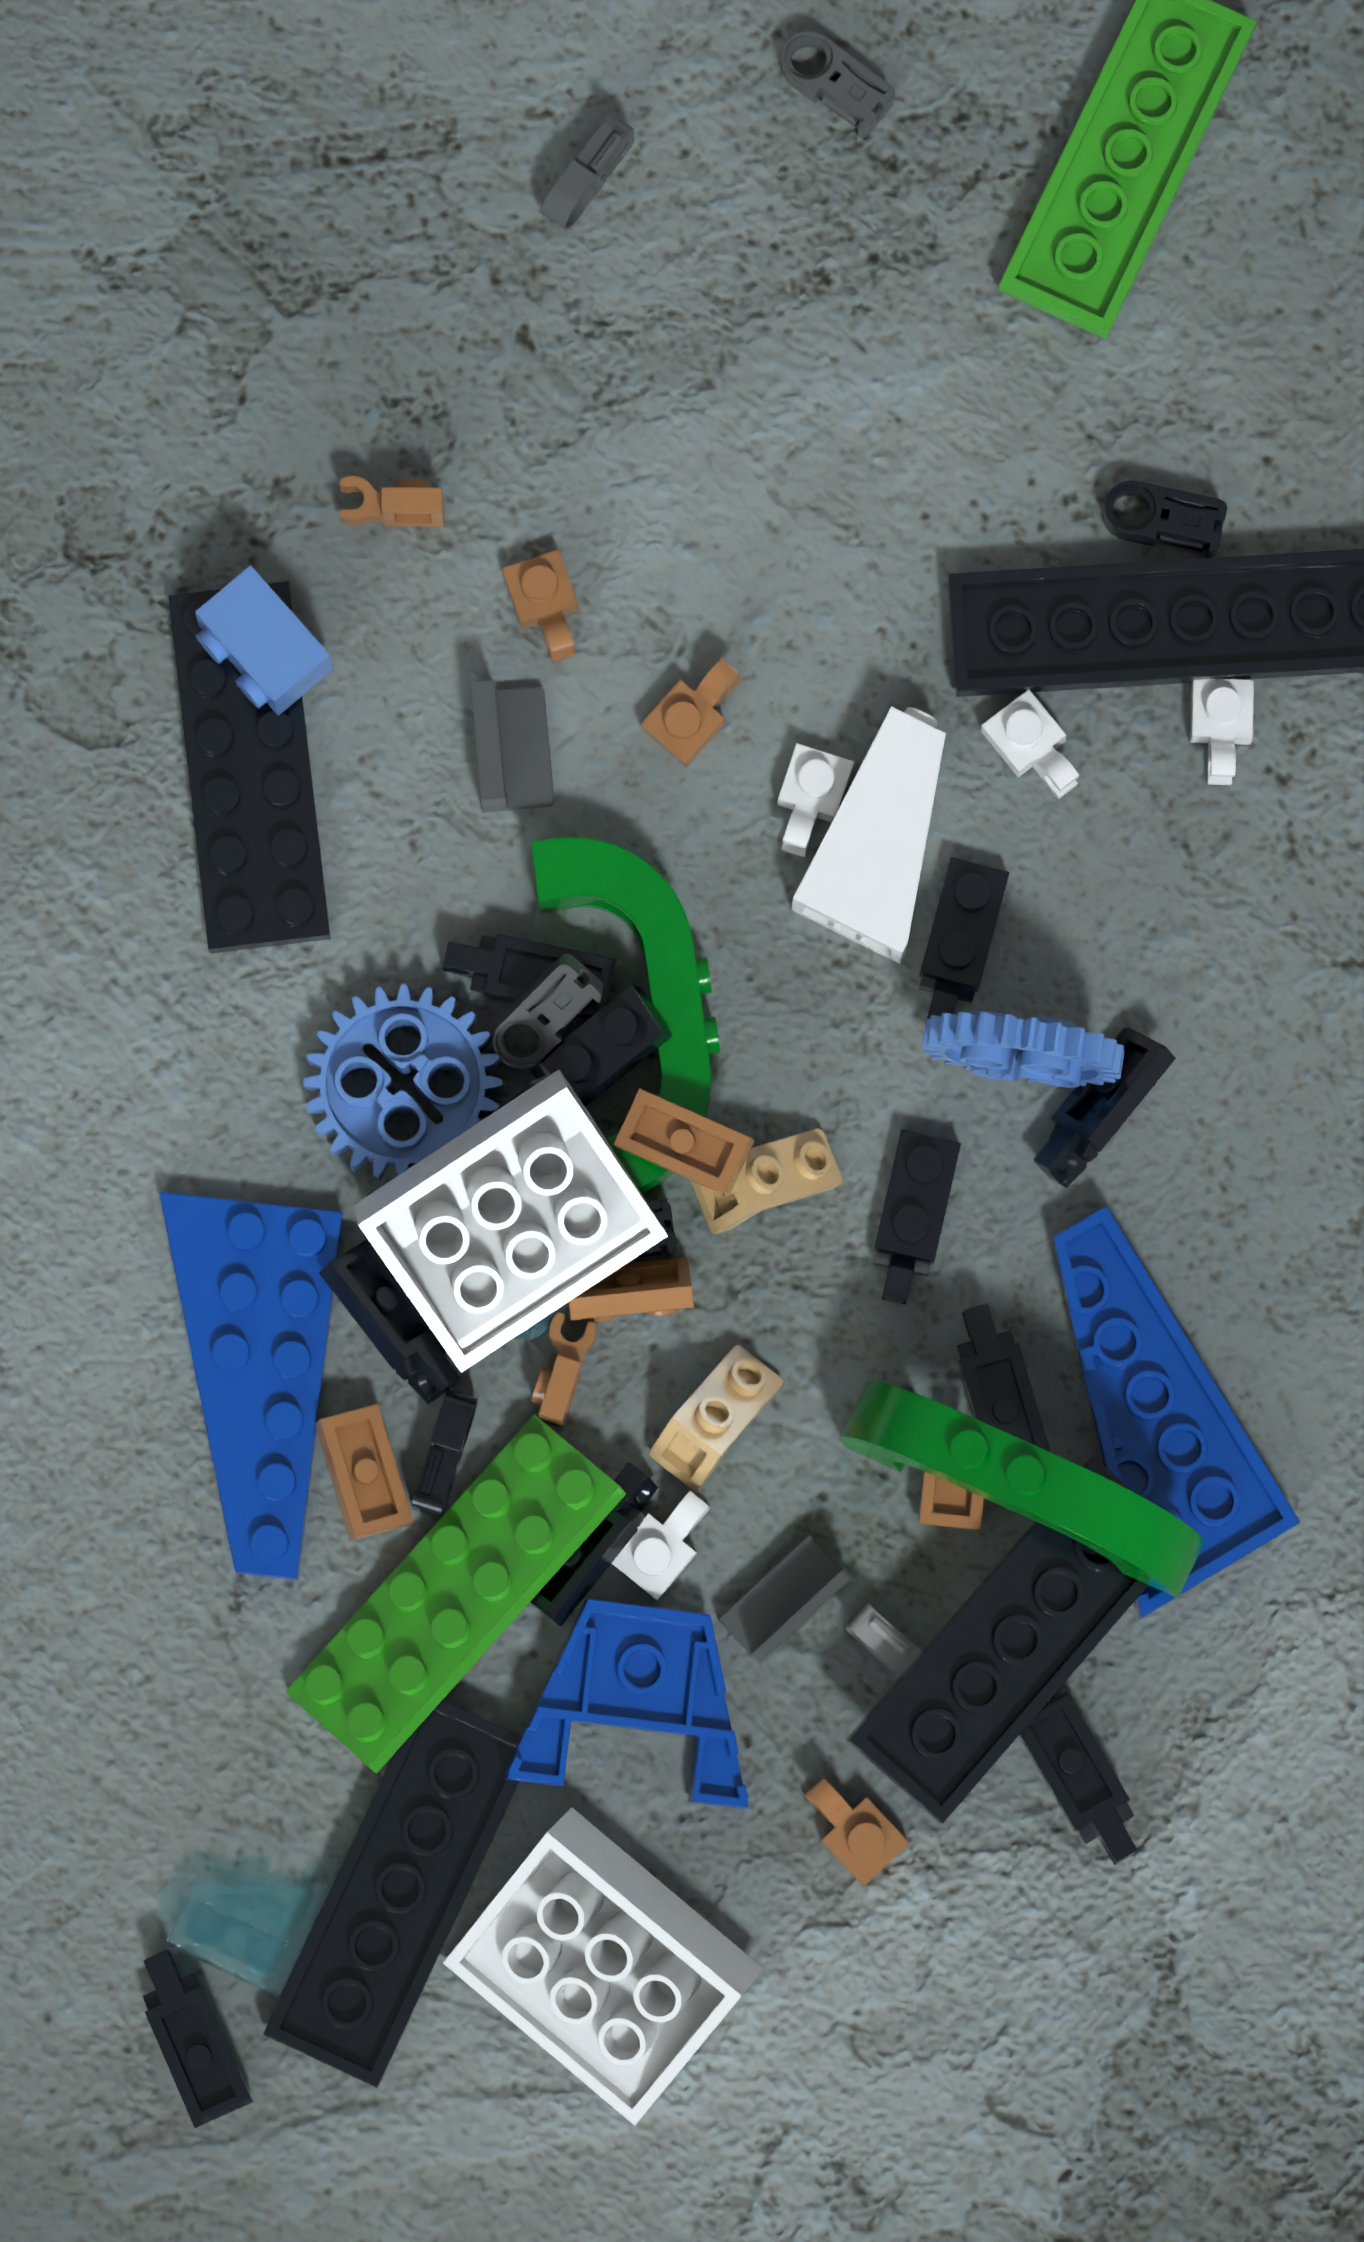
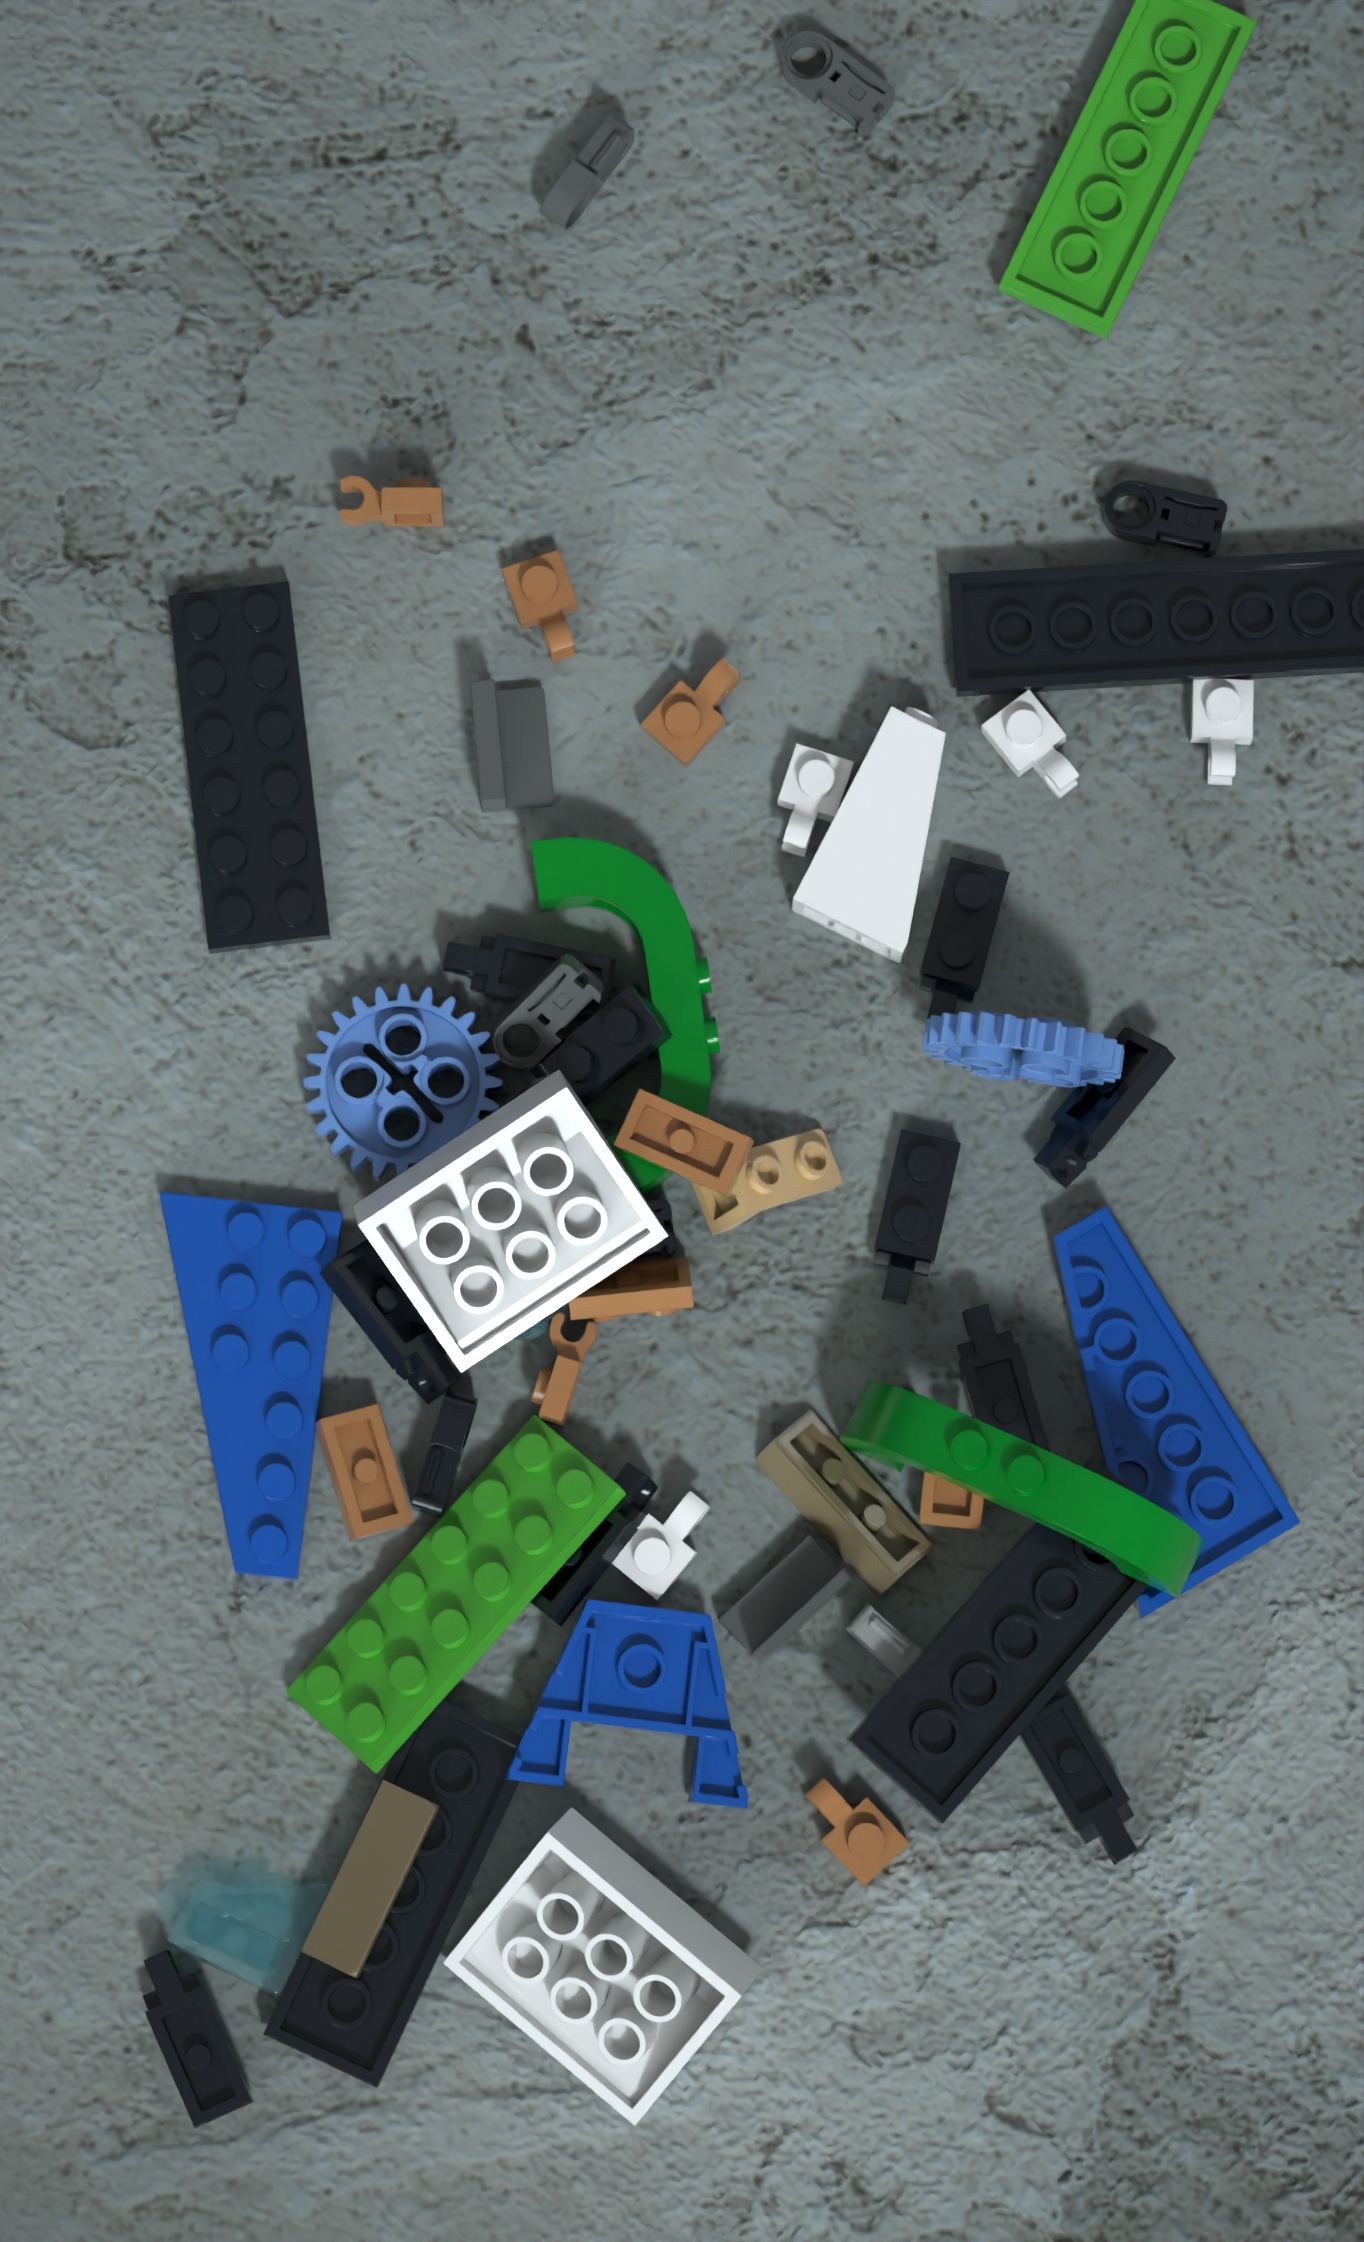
(262, 641): medium blue brick -> none
(370, 1879): none -> dark tan slope
(715, 1417): tan bracket -> none
(844, 1503): none -> dark tan slope

